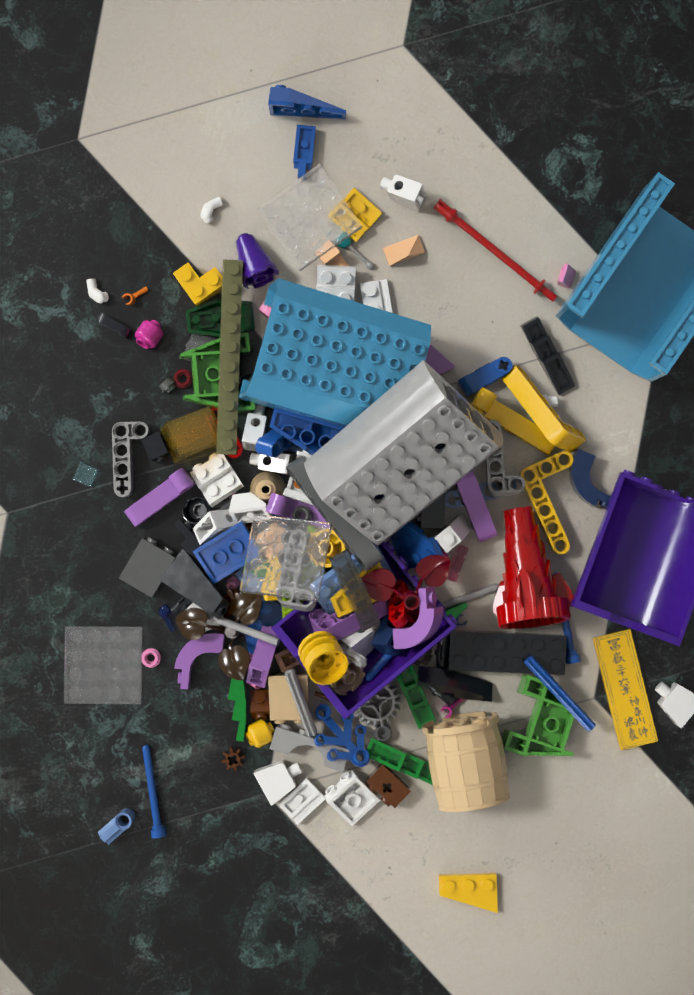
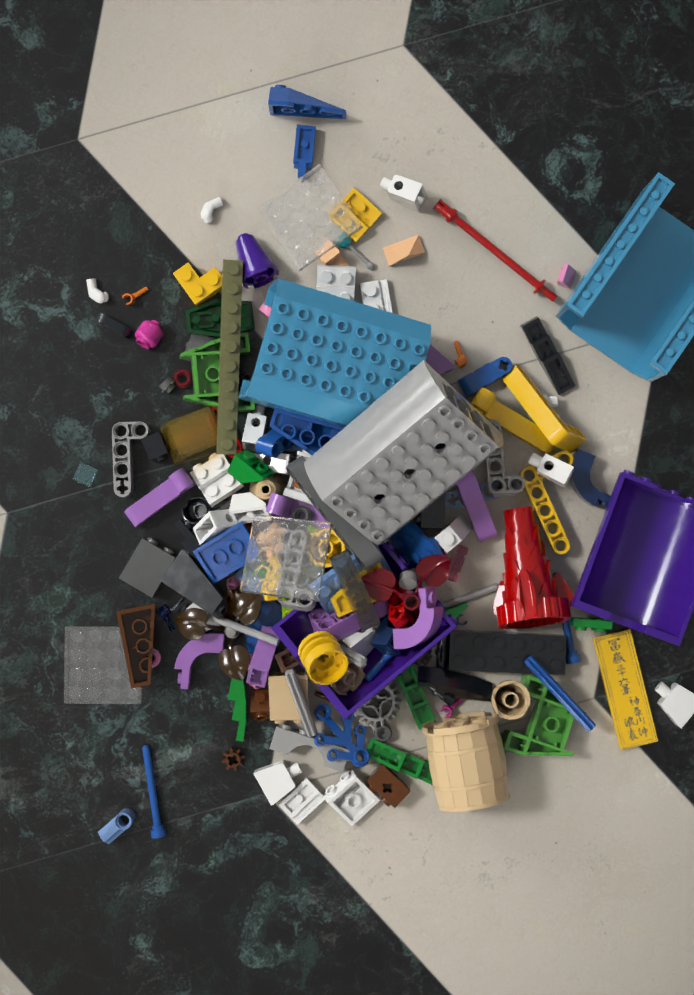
(137, 638): none -> reddish brown wedge
(248, 468): none -> green slope
(259, 733): yellow head -> none
(408, 580): none -> light grey piece
(461, 361): none -> orange hand
(472, 889): yellow wing -> none
(510, 699): none -> tan cone
(559, 474): none -> white torso
(595, 624): none -> green plate

